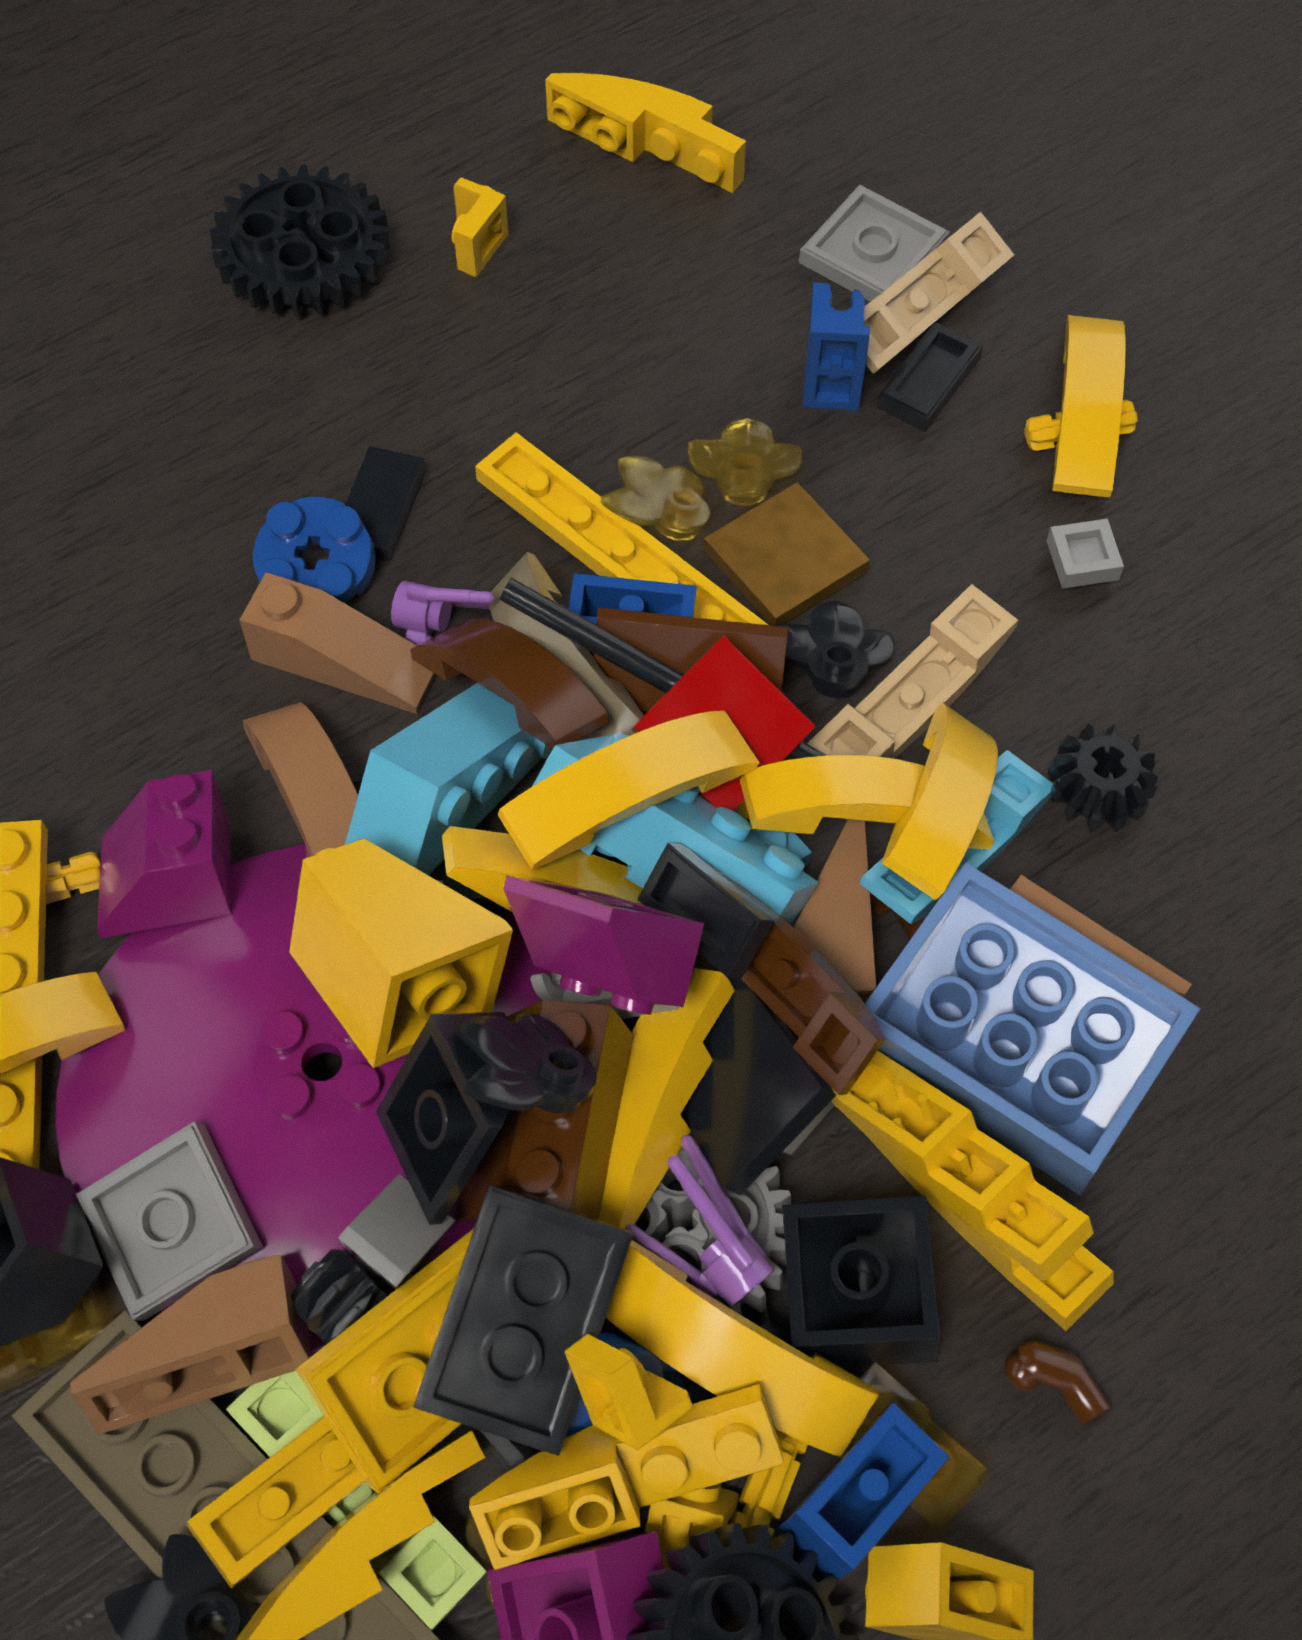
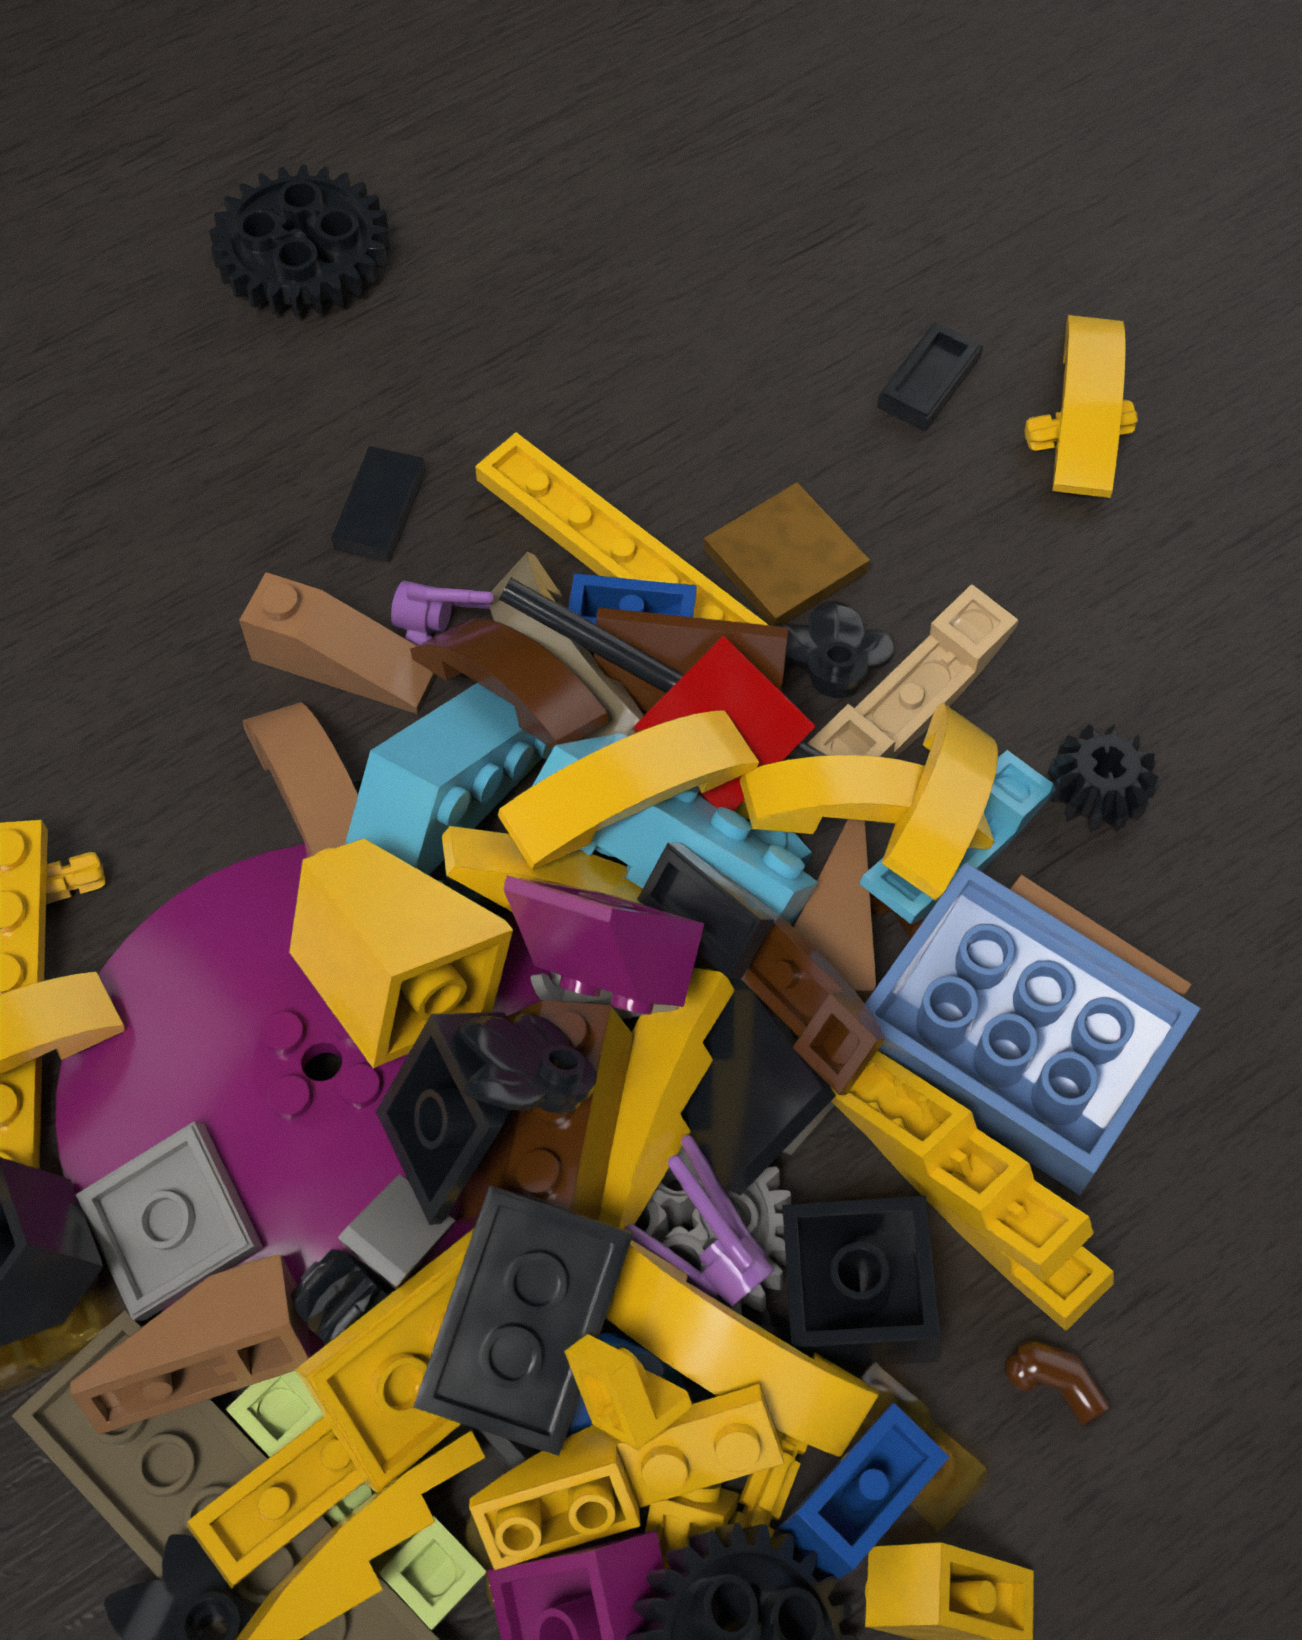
(166, 858): magenta slope -> none
(312, 521): blue plate -> none
(479, 224): yellow bracket -> none
(641, 116): yellow slope -> none
(659, 498): clear yellow plate -> none
(744, 460): clear yellow plate -> none
(835, 352): blue hinge -> none
(870, 243): light grey tile -> none
(932, 288): tan slope -> none
(1085, 553): light grey plate -> none

